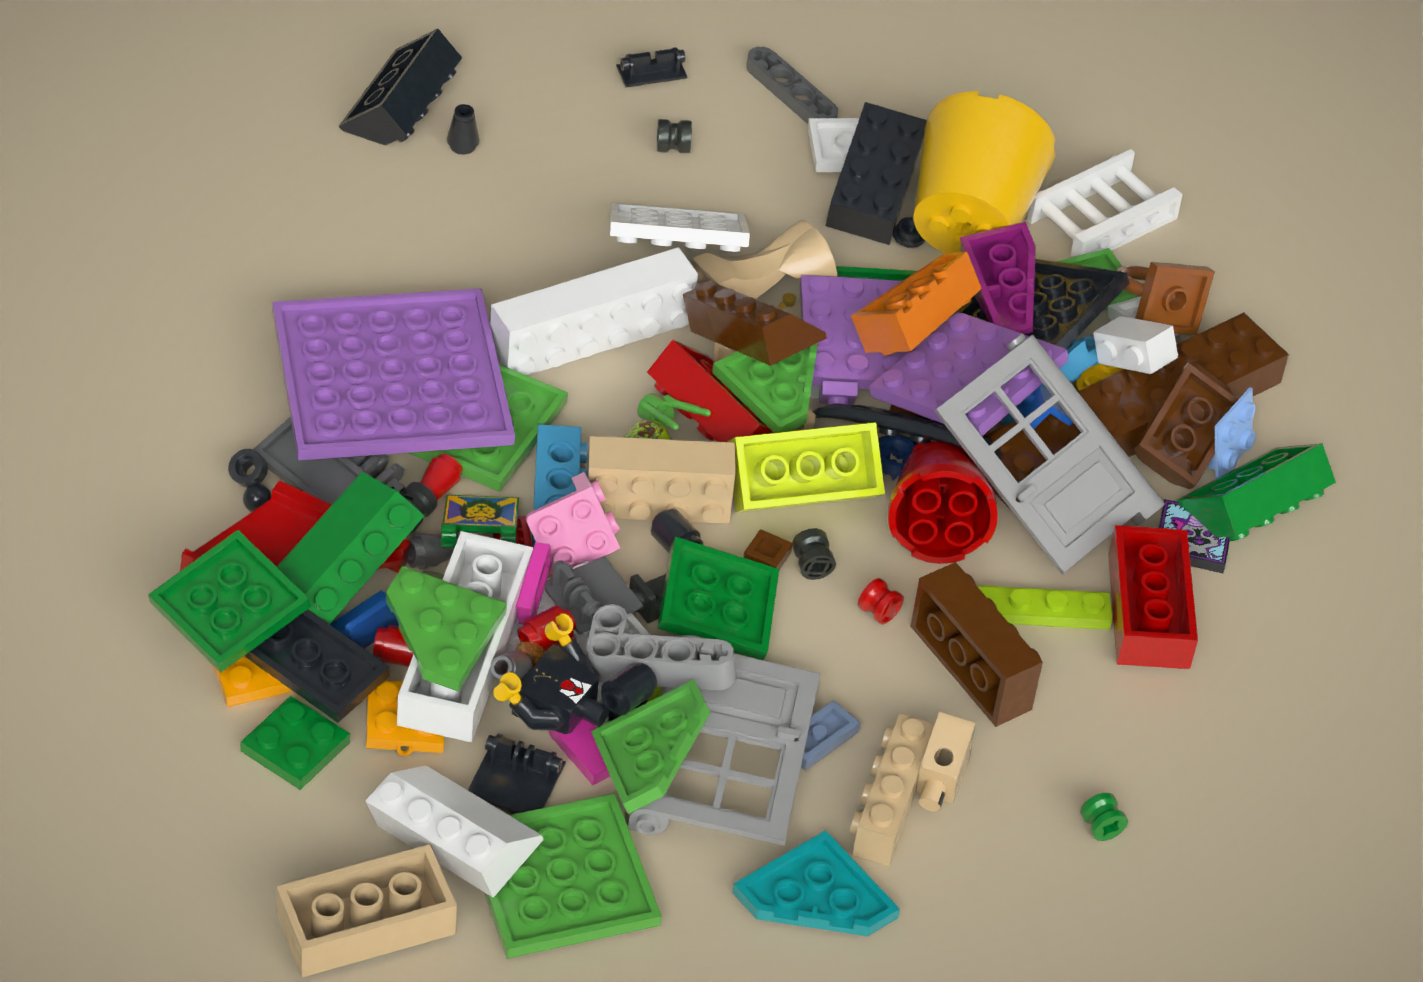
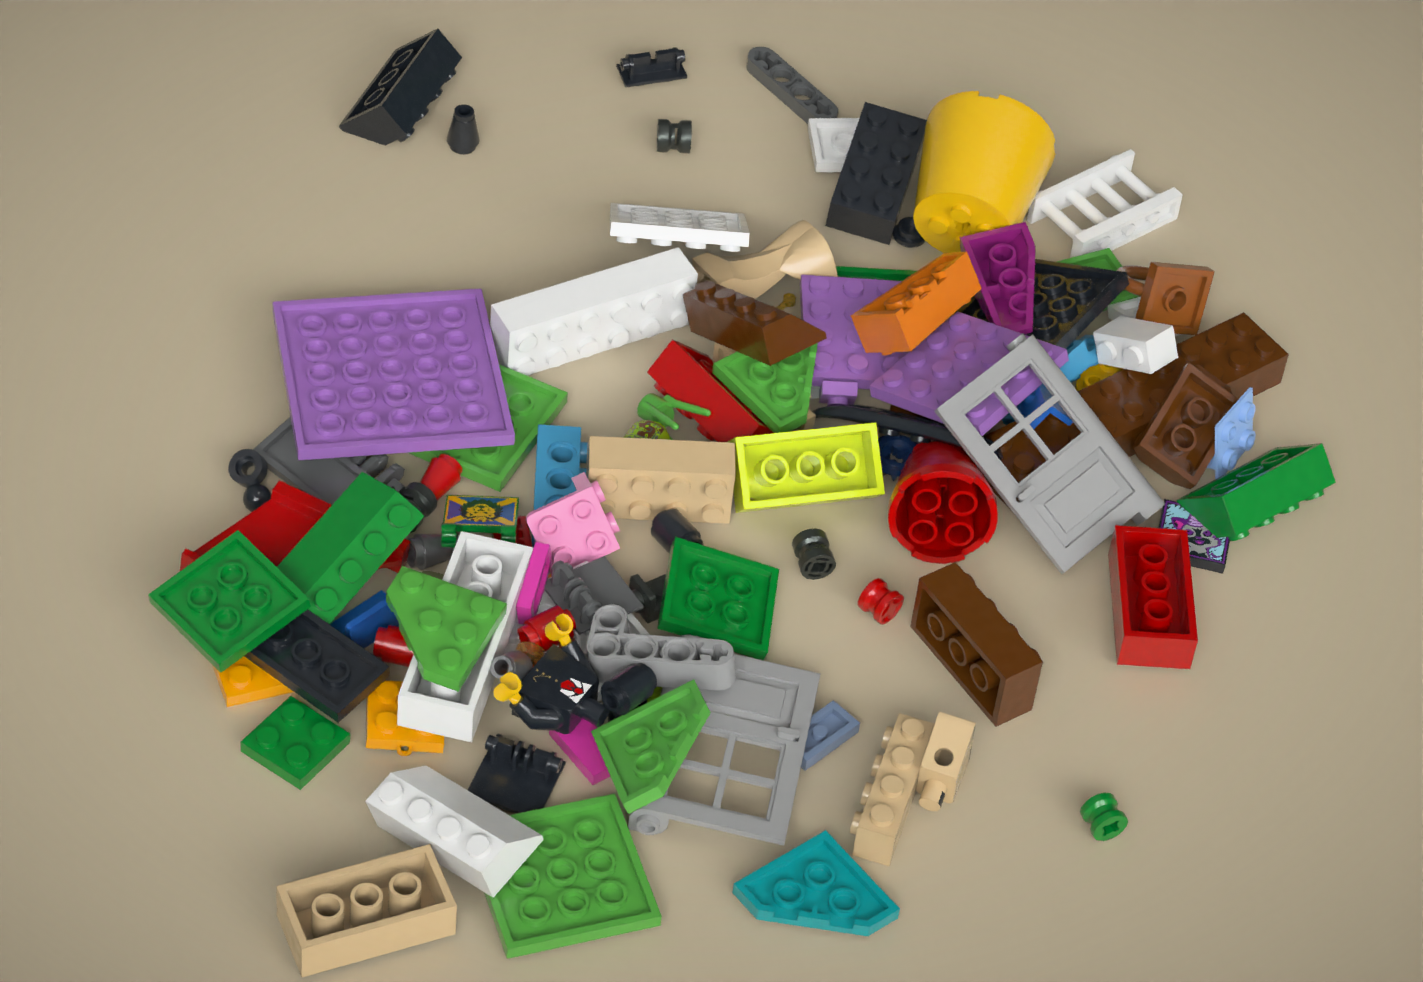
(768, 549): reddish brown plate -> none
(1052, 607): lime plate -> none

